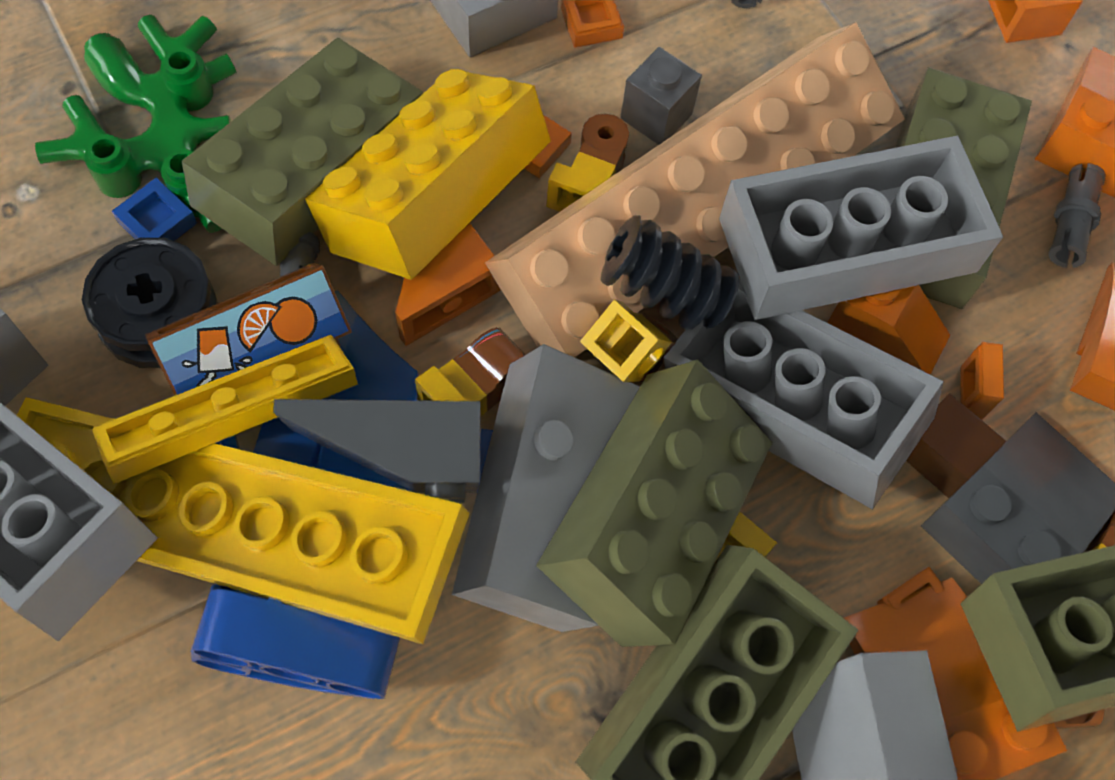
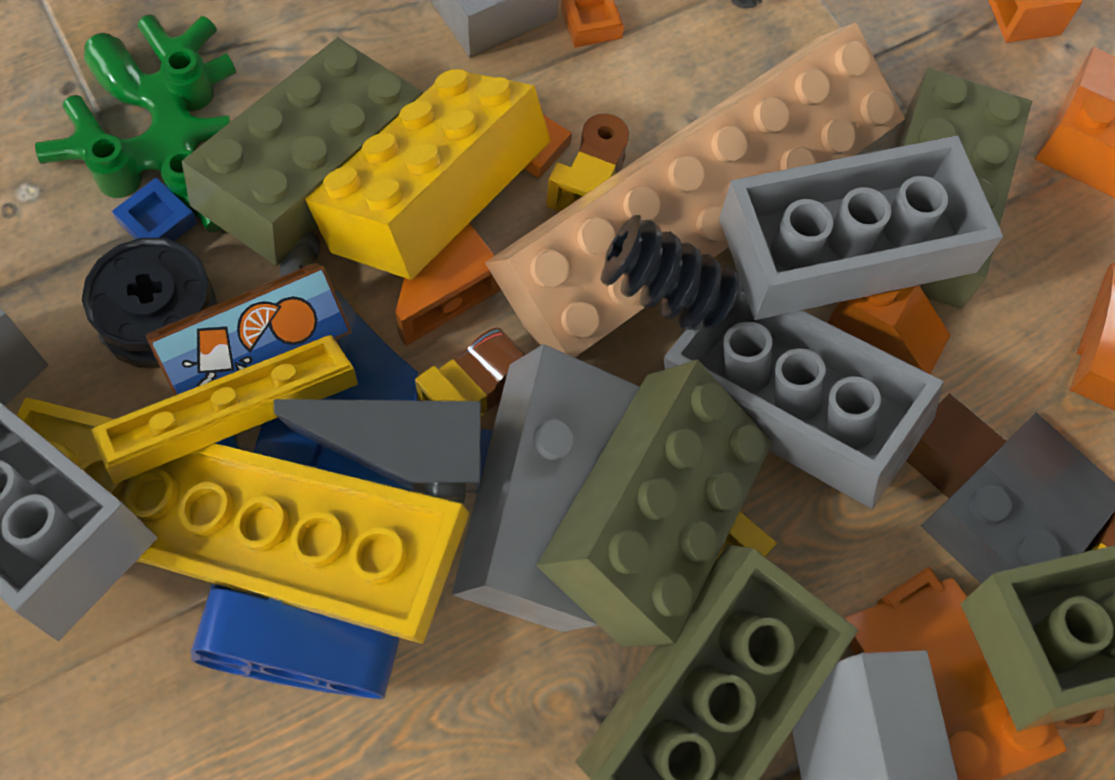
(629, 342): yellow leg -> none
(660, 96): flat silver brick -> none
(983, 379): orange tile -> none
(1077, 216): dark grey pin -> none

